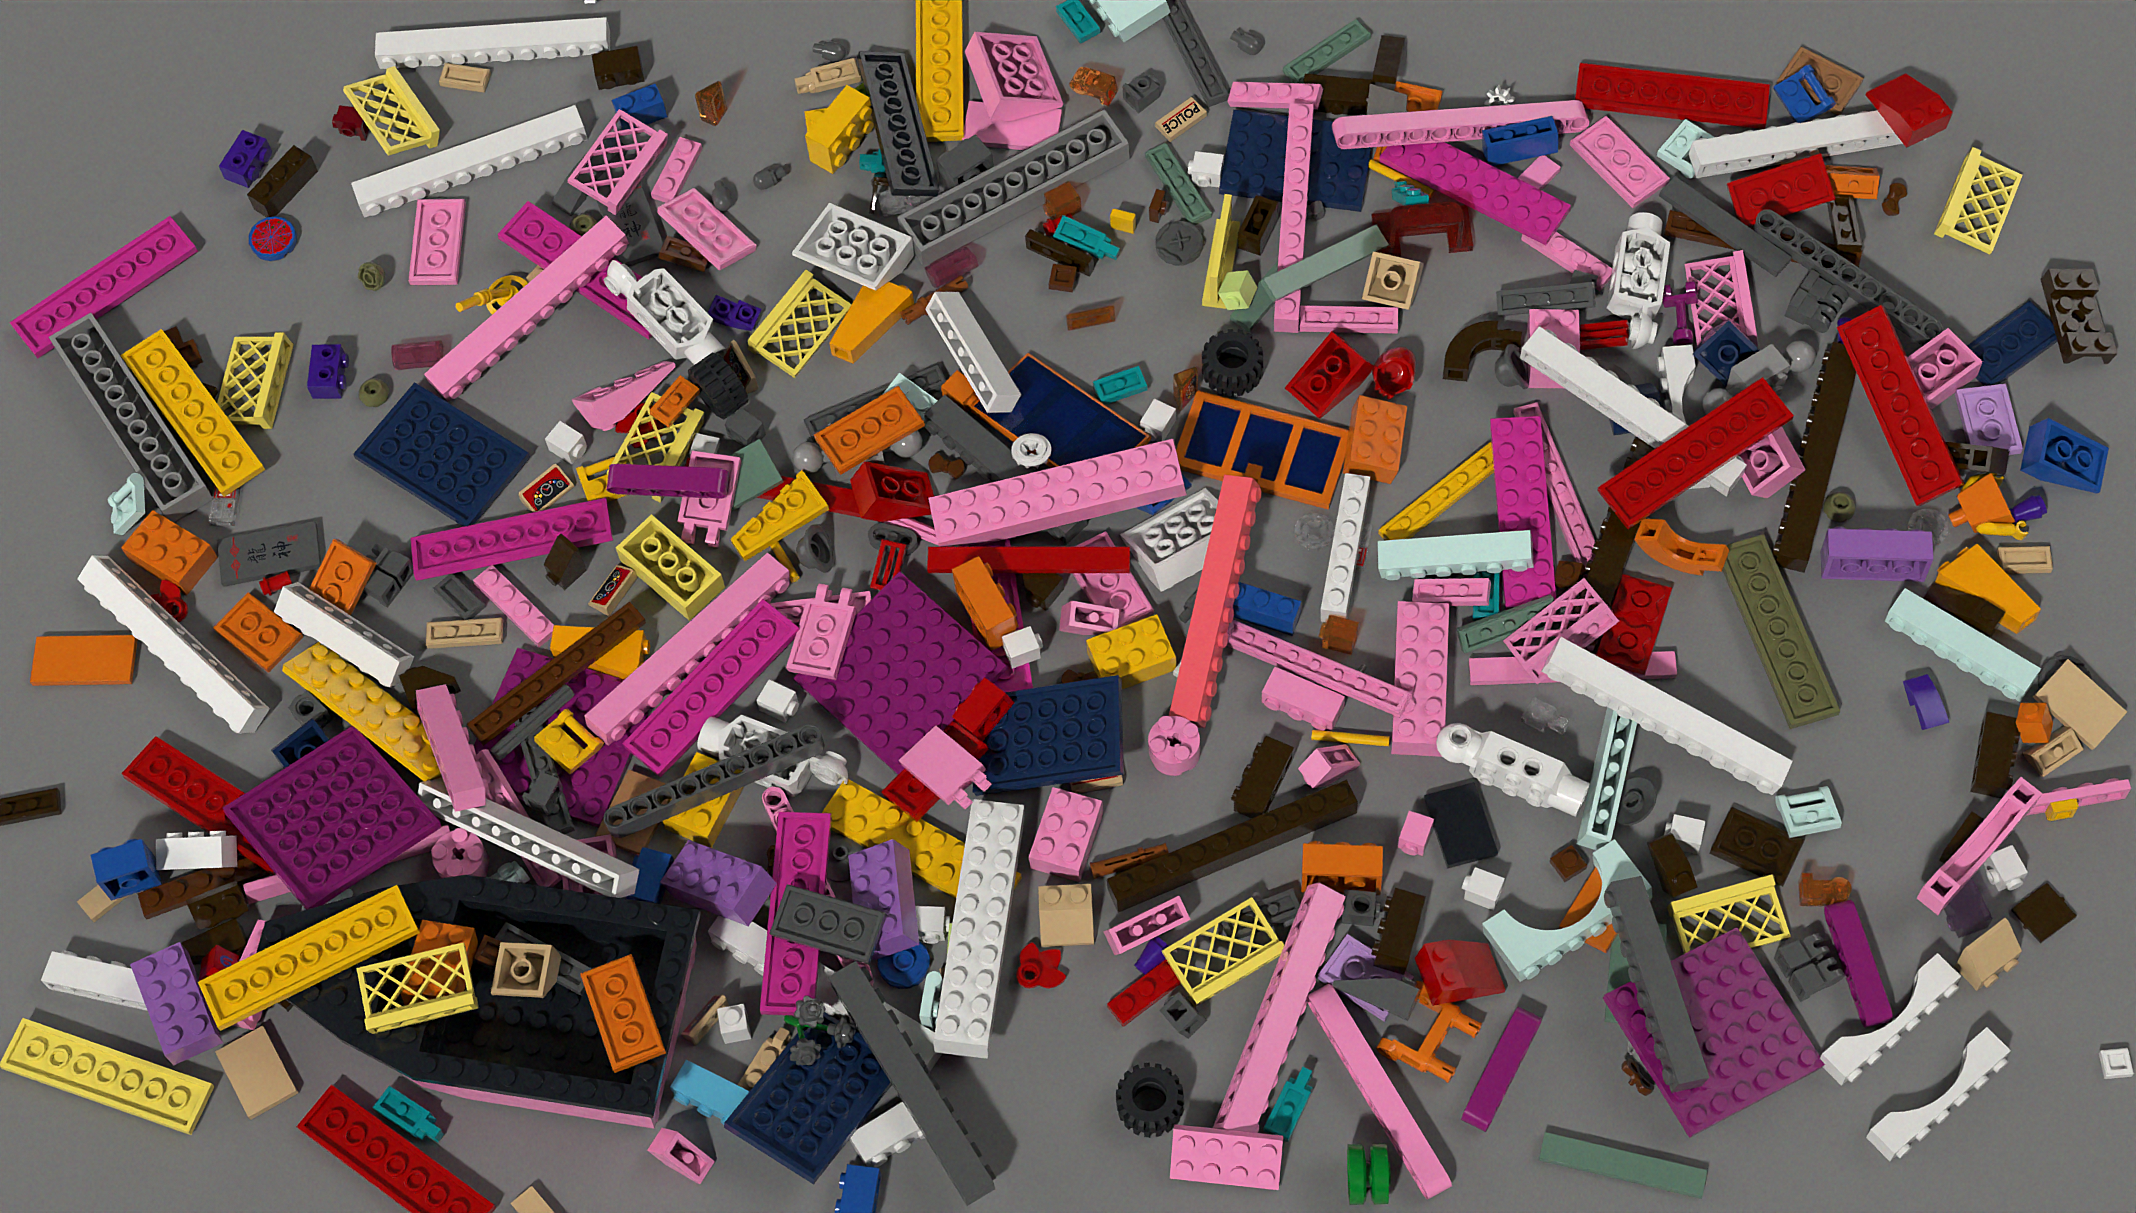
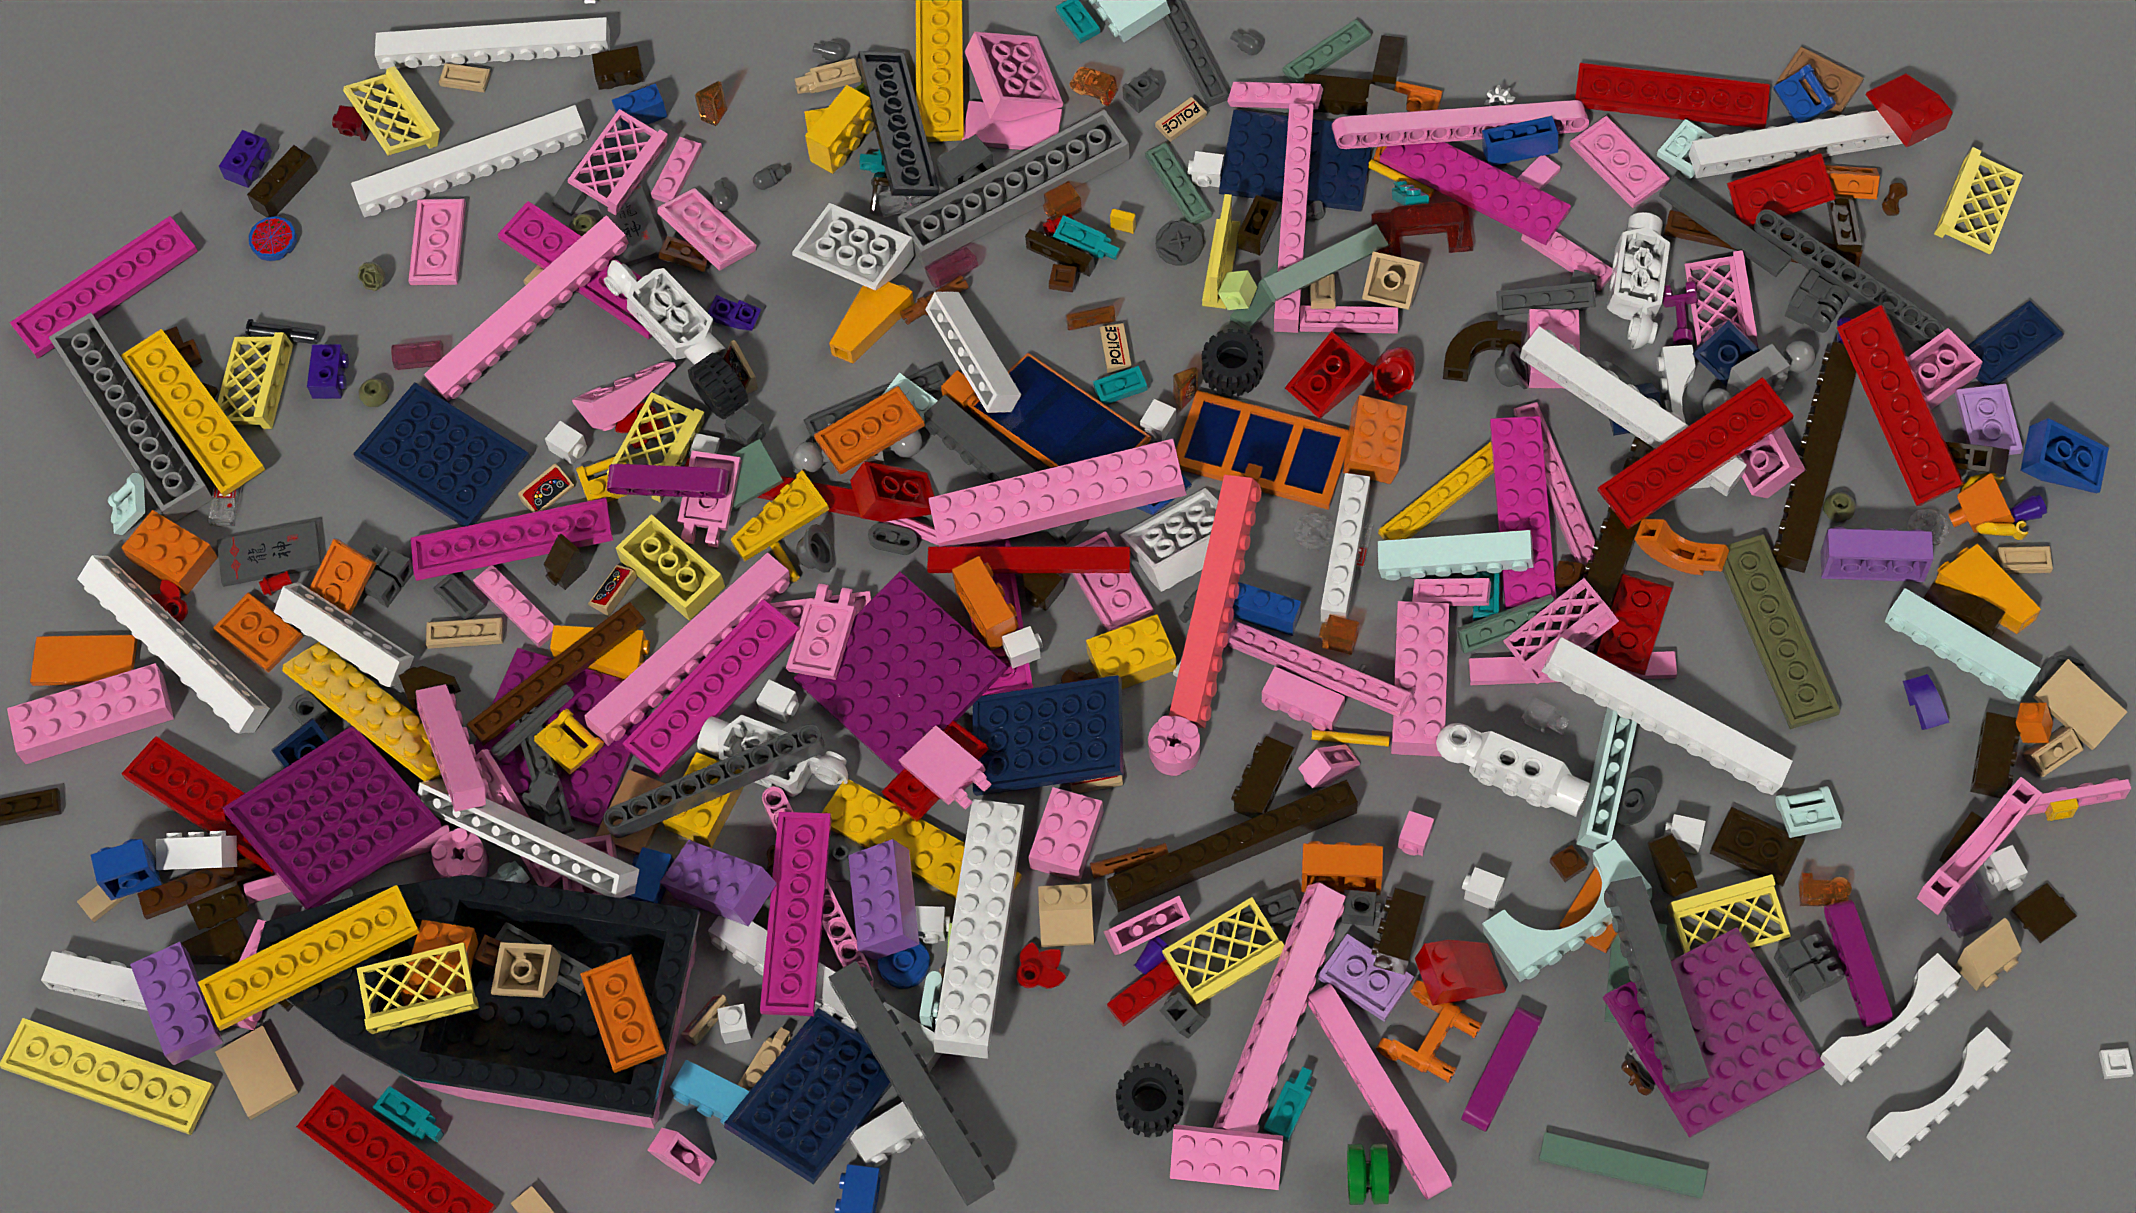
(90, 713): none -> bright pink brick
(216, 960): red brick -> none
(293, 333): none -> black axle
(492, 295): yellow dish -> none
(674, 401): orange plate -> none
(780, 316): light yellow fence -> none
(808, 1014): dark grey plant -> none
(828, 924): dark grey tile -> none
(898, 567): red tile -> none
(954, 468): reddish brown piece -> none
(982, 709): red brick -> none
(1031, 442): white gear -> none
(1088, 618): bright pink slope -> none
(1115, 347): none -> tan tile
(1158, 206): reddish brown plate -> none
(1323, 293): none -> tan tile
(1386, 993): dark grey slope -> none
(1461, 825): black tile -> none
(1604, 331): red tile -> none
(2073, 293): dark brown piece -> none

